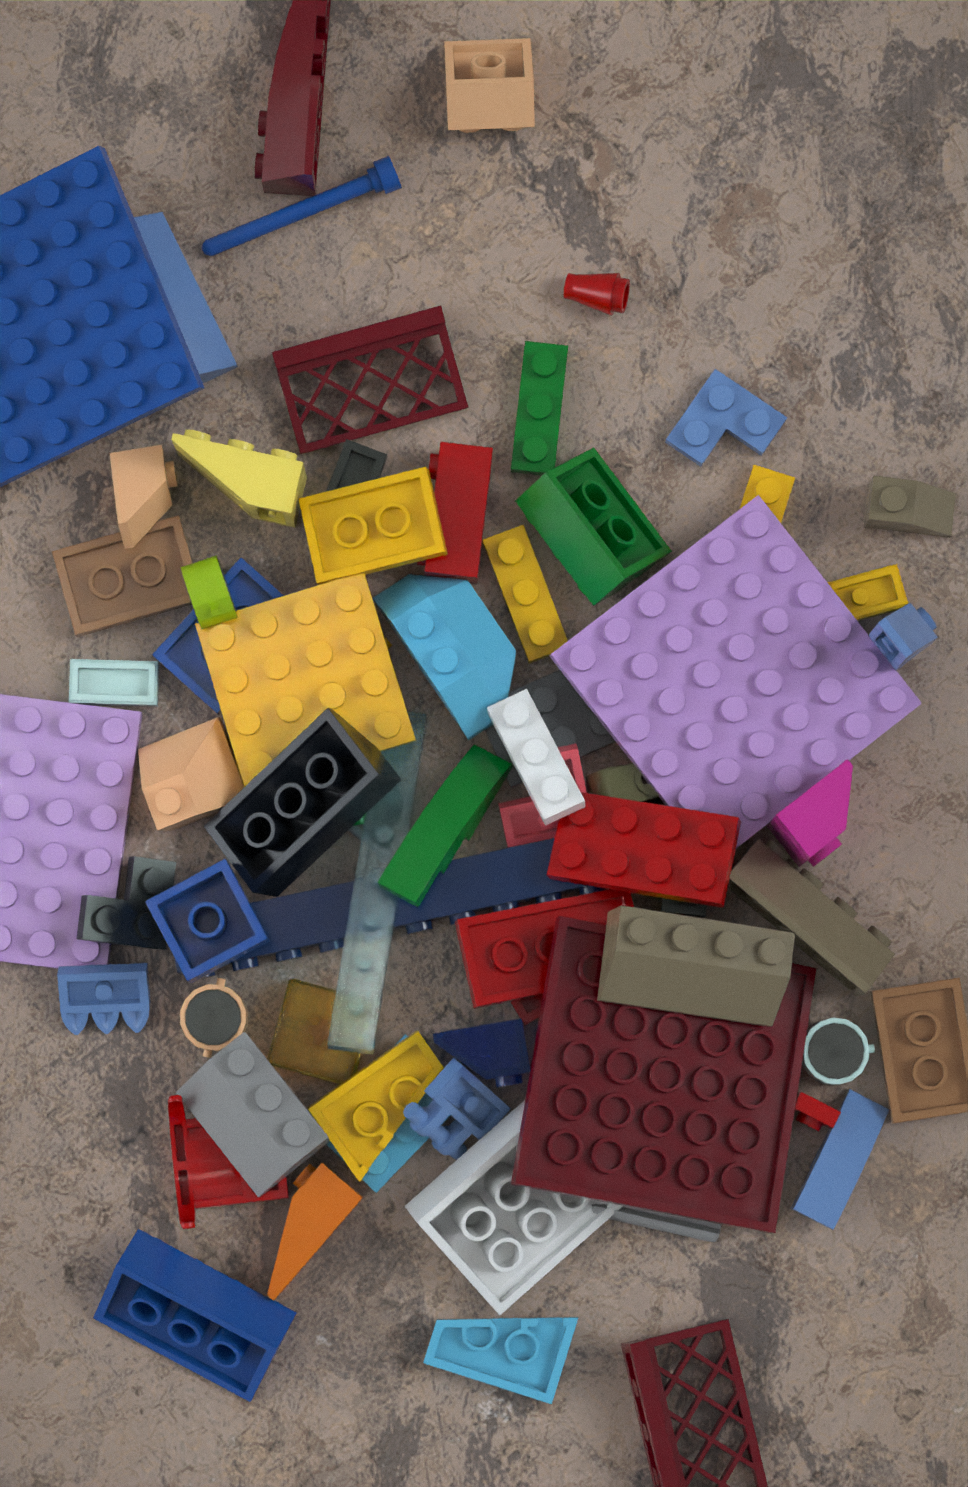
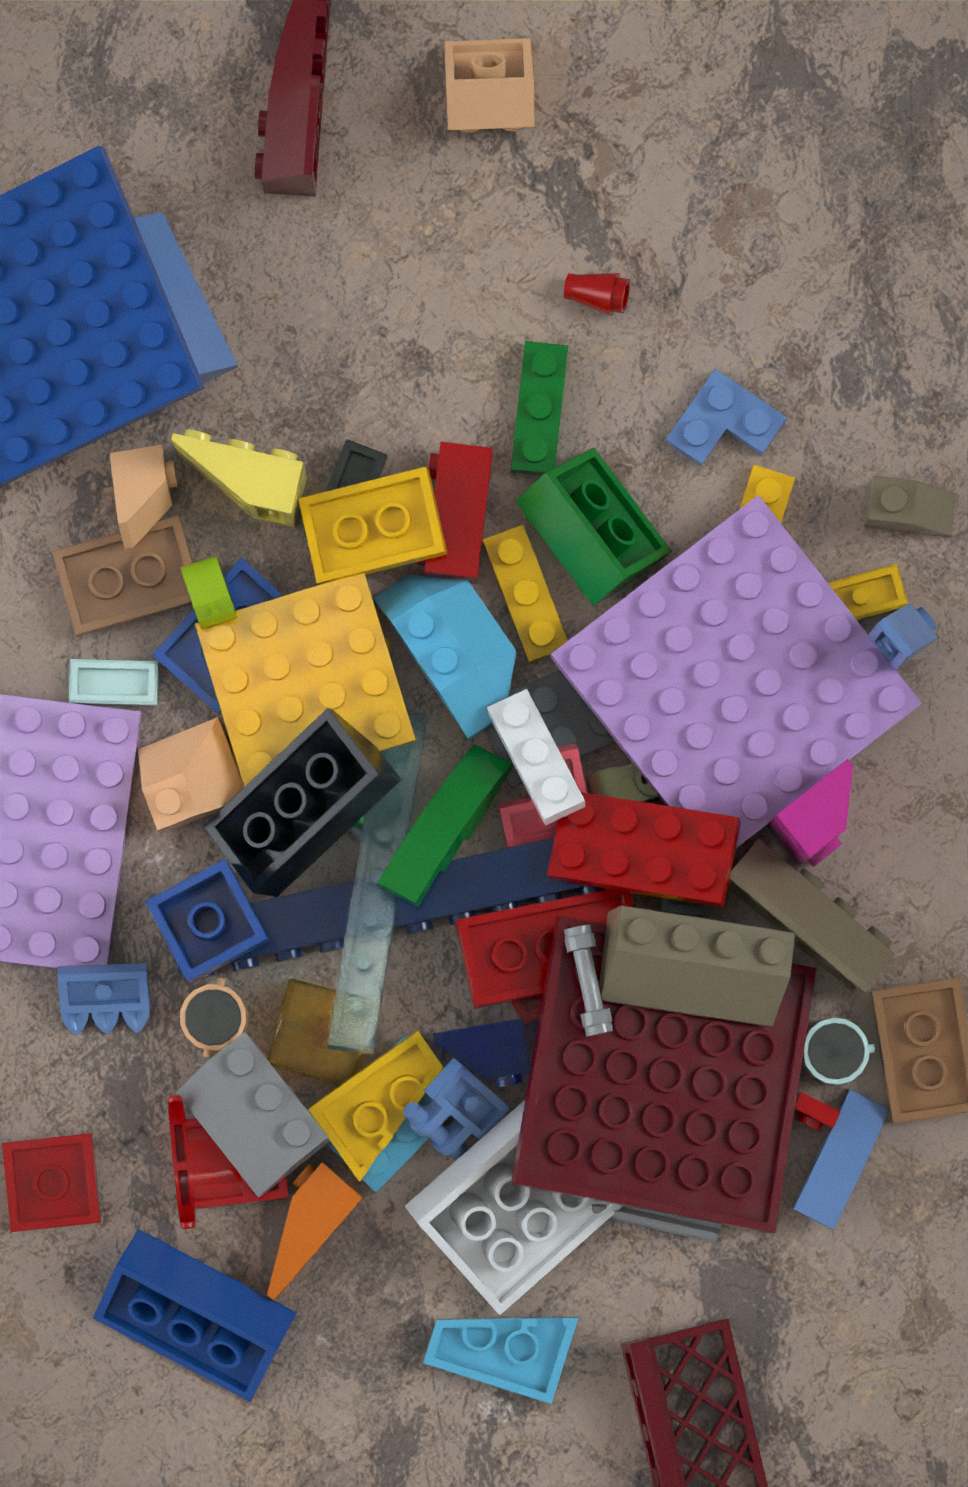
(51, 1182): none -> red plate
(128, 920): pearl dark grey plate -> none
(362, 342): dark red fence -> none
(379, 178): blue piece -> none
(580, 941): none -> light grey bar

